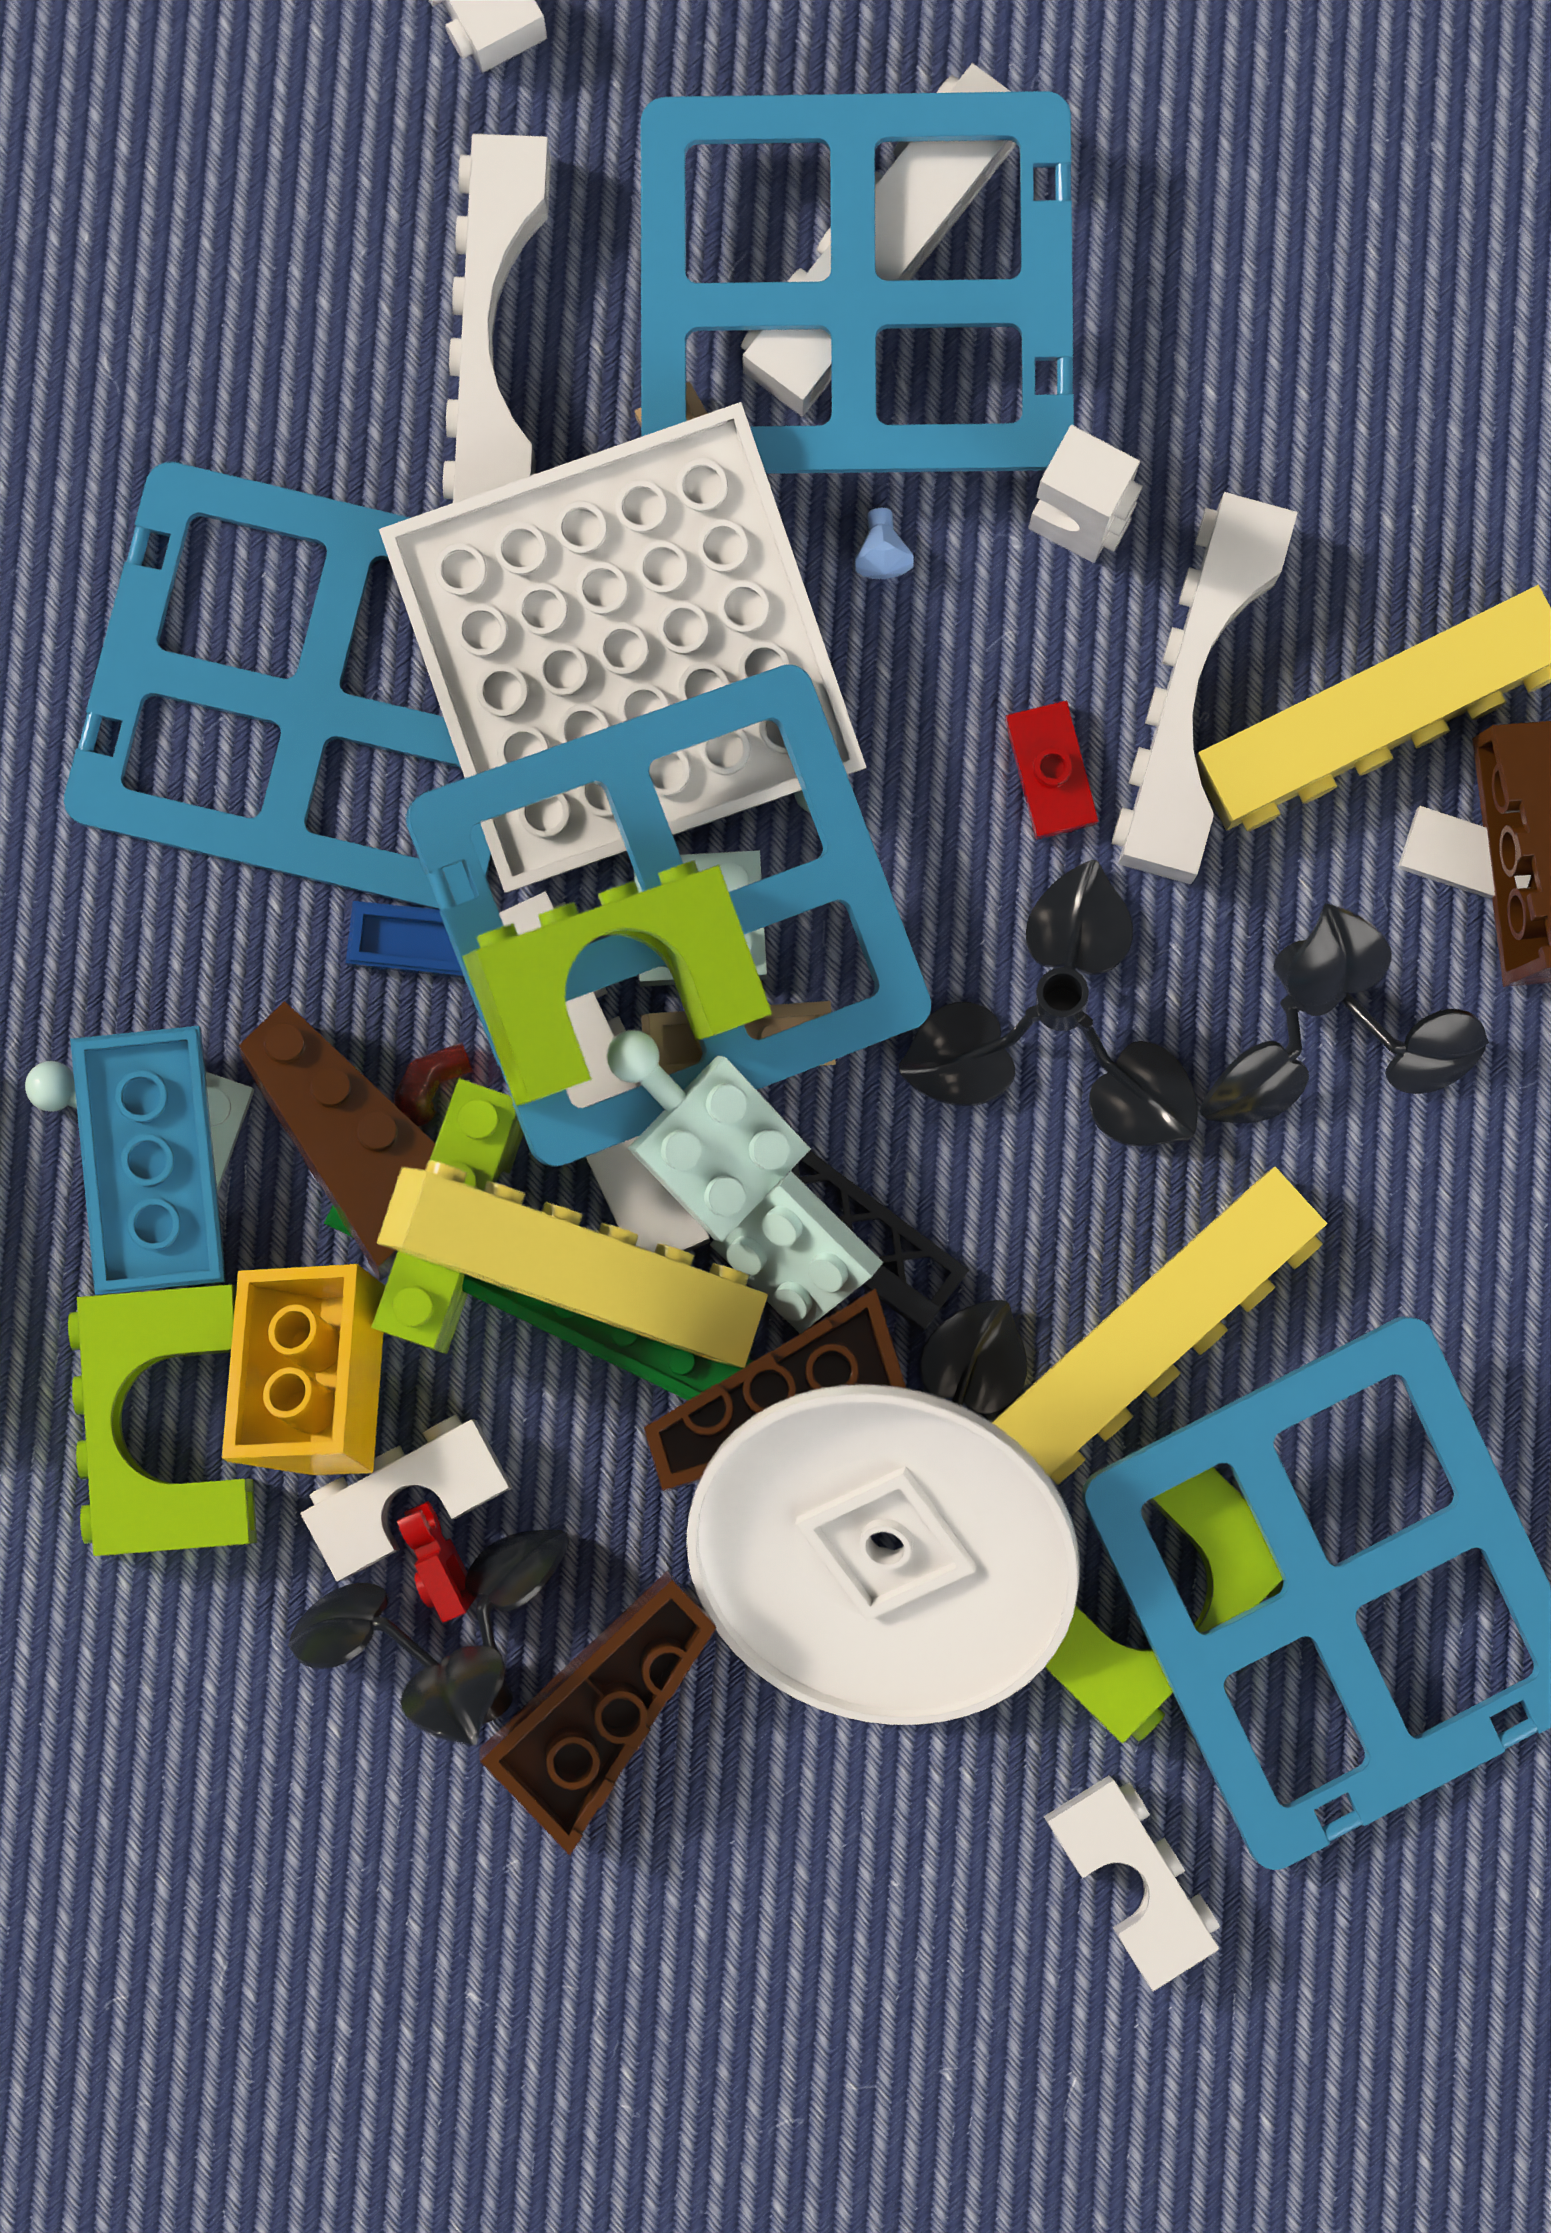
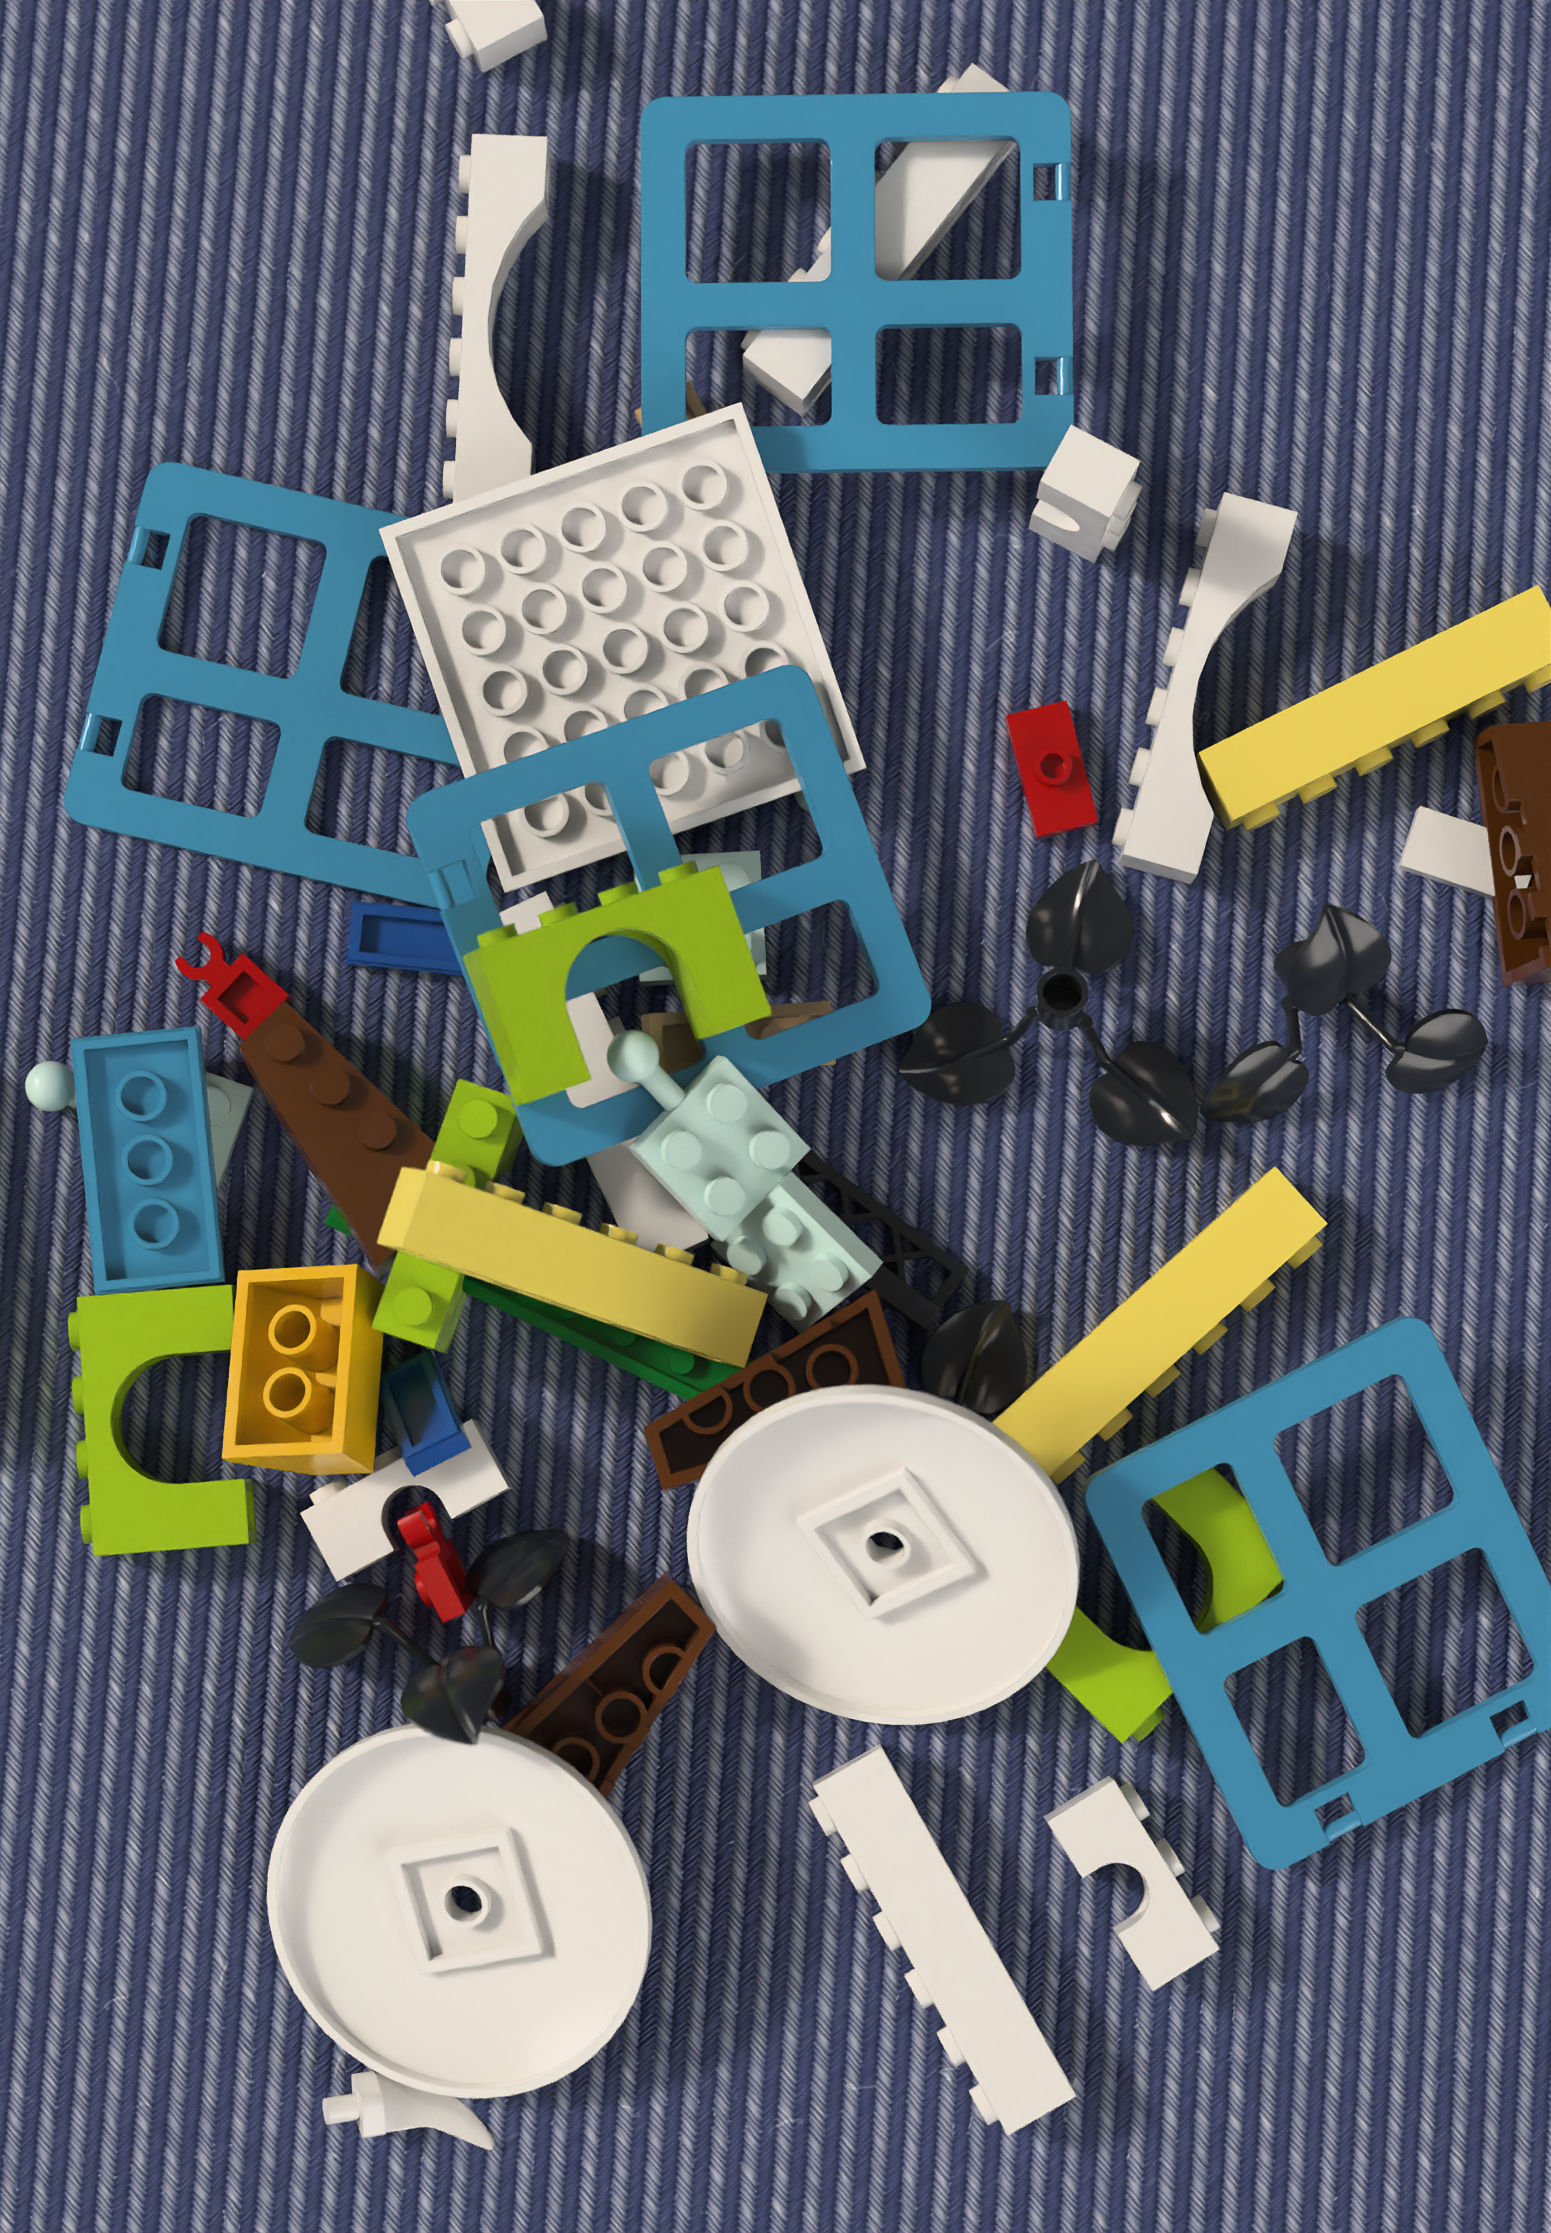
(239, 992): none -> red plate
(390, 2106): none -> white bar
(422, 1080): clear red arm -> none
(422, 1413): none -> tile
(441, 1991): none -> white dish
(882, 551): light blue rock -> none
(943, 1939): none -> white brick

